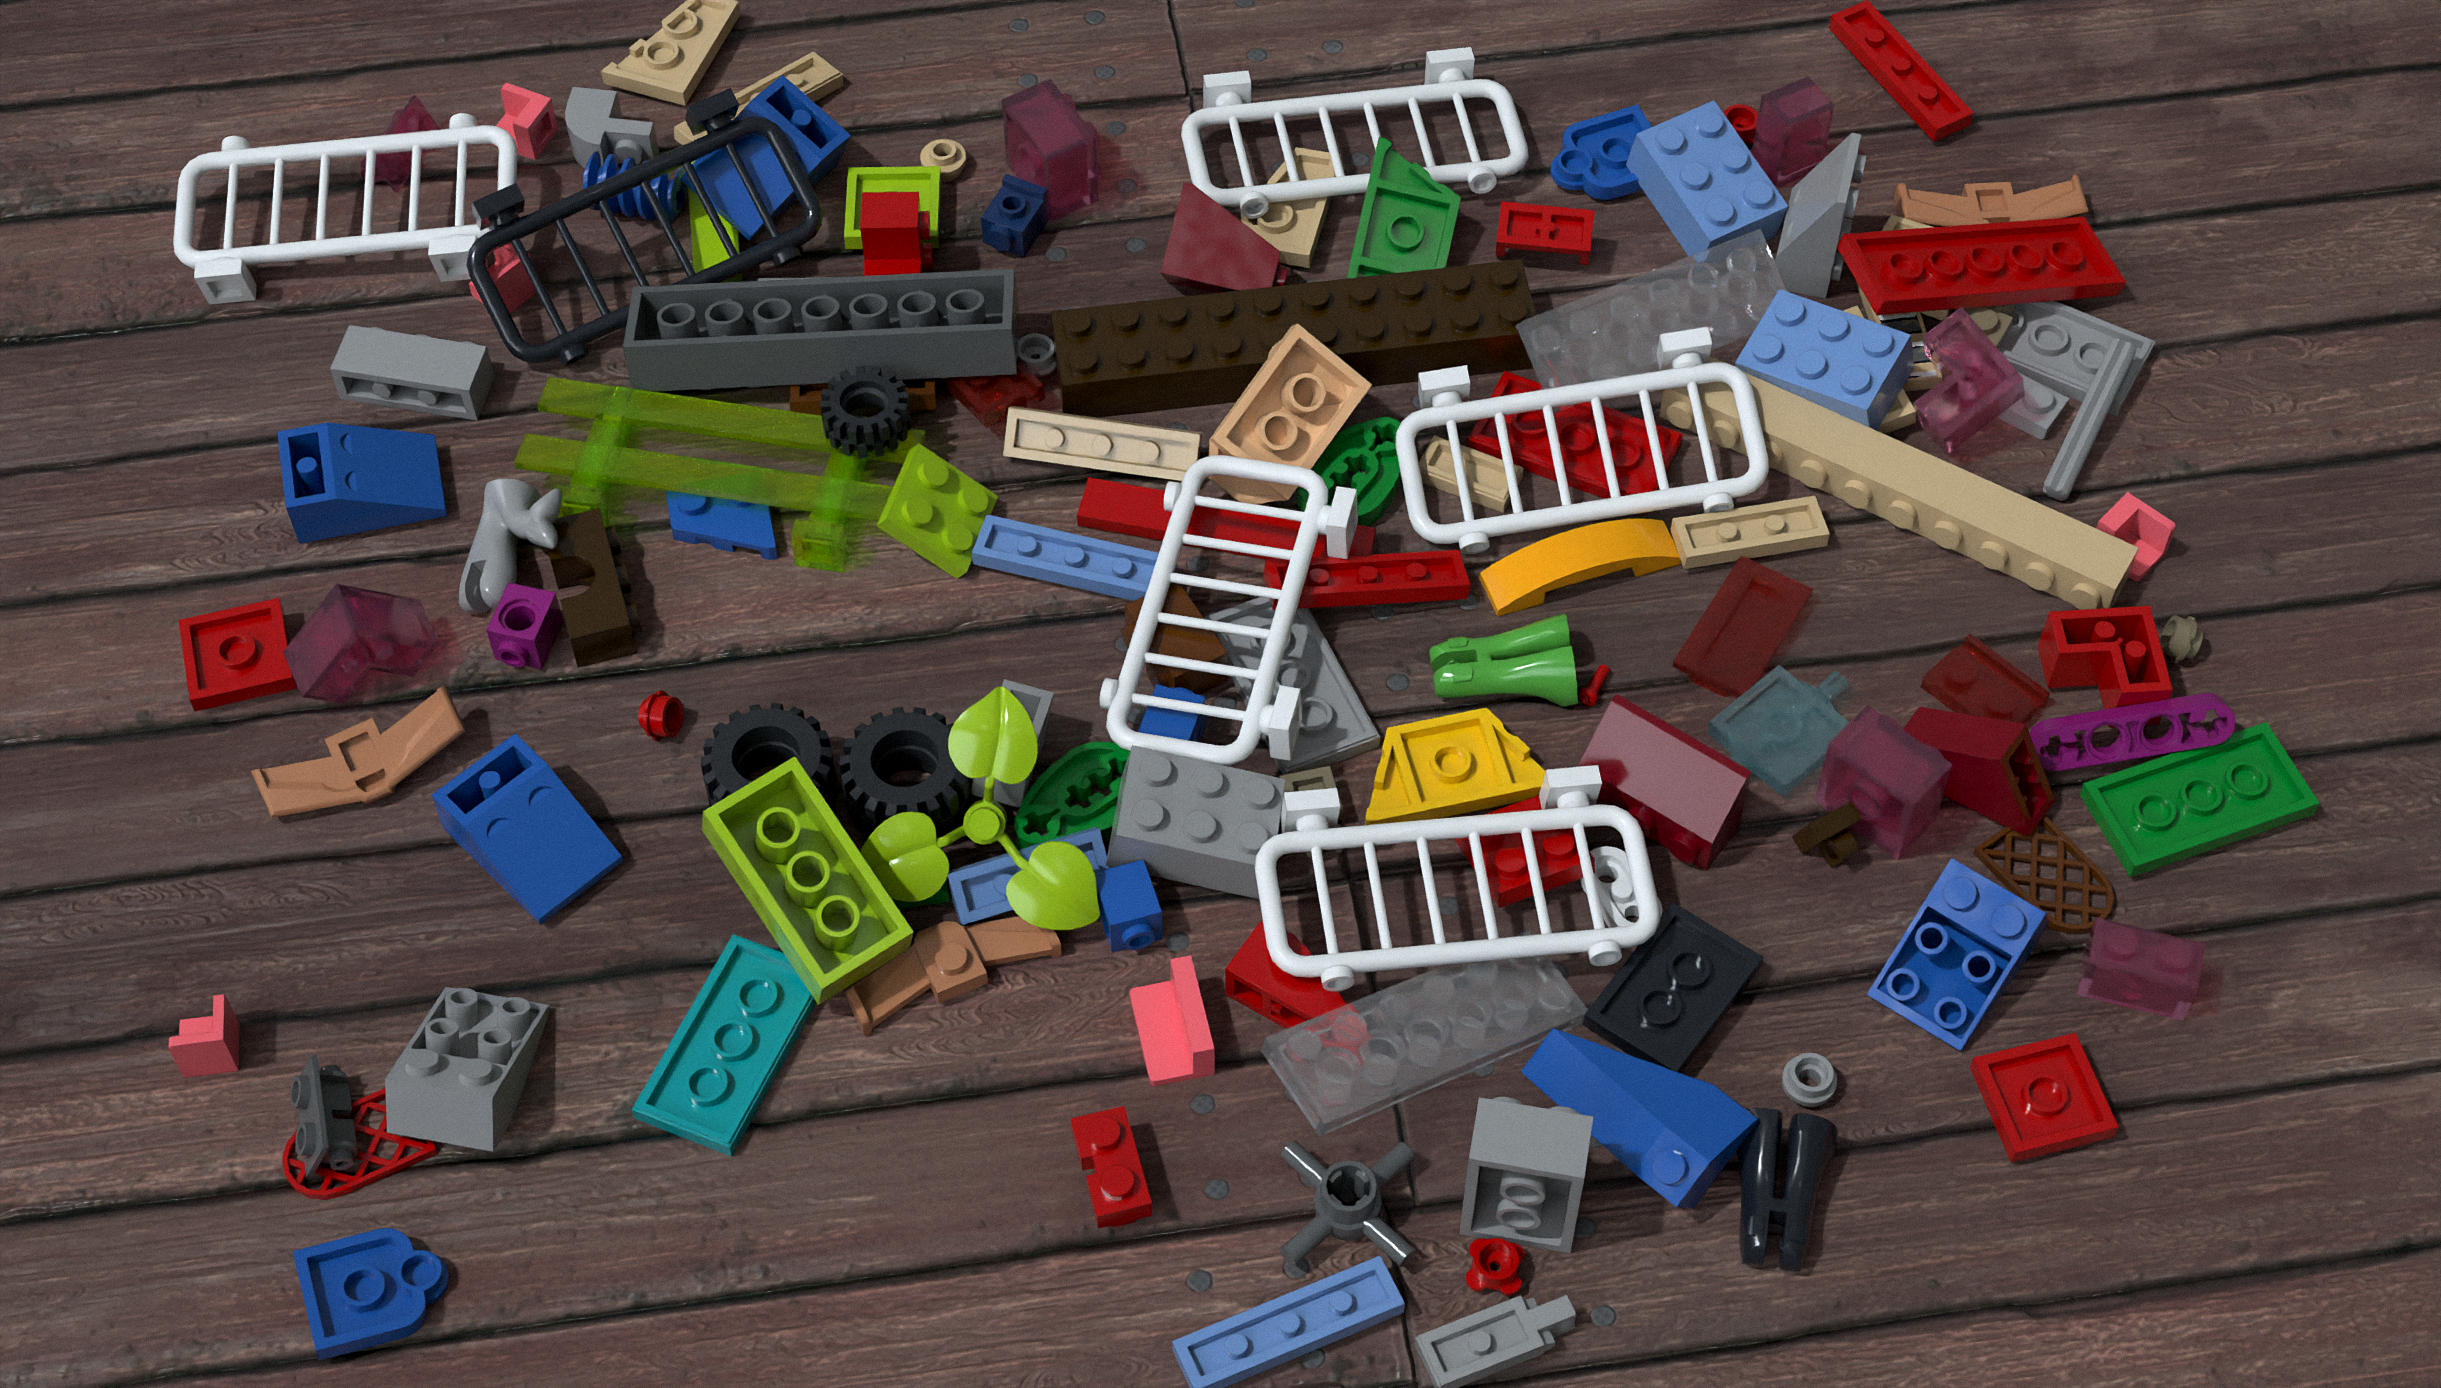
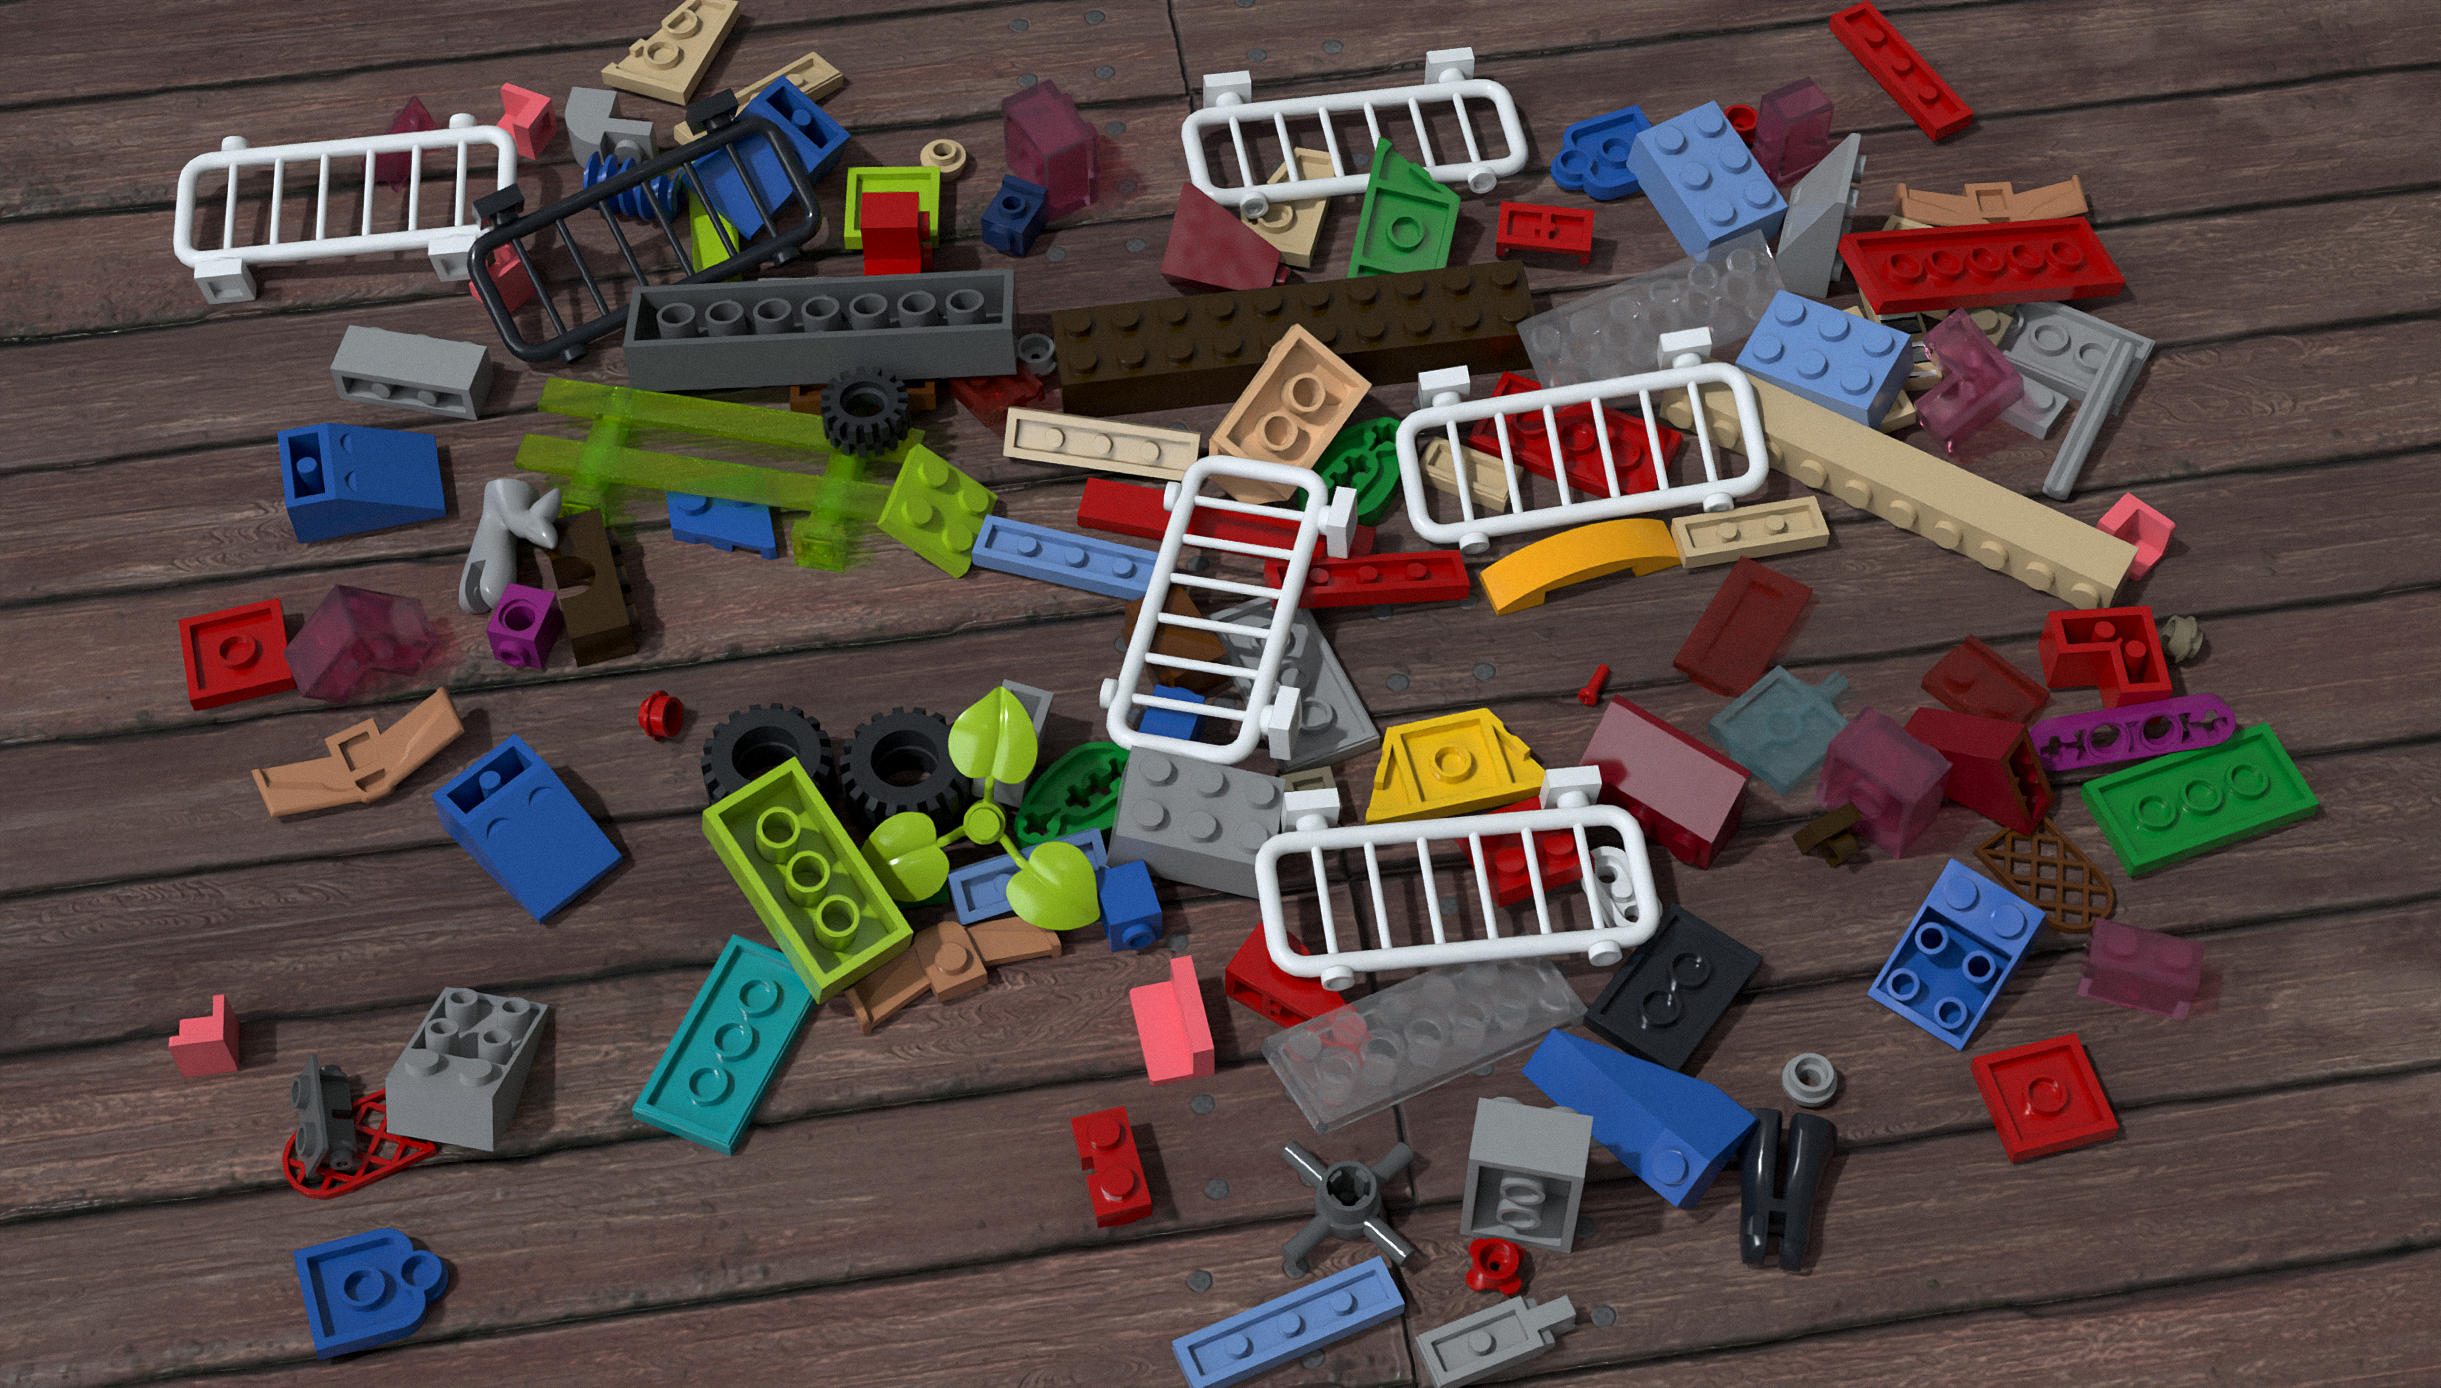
(1519, 661): bright green piece -> none

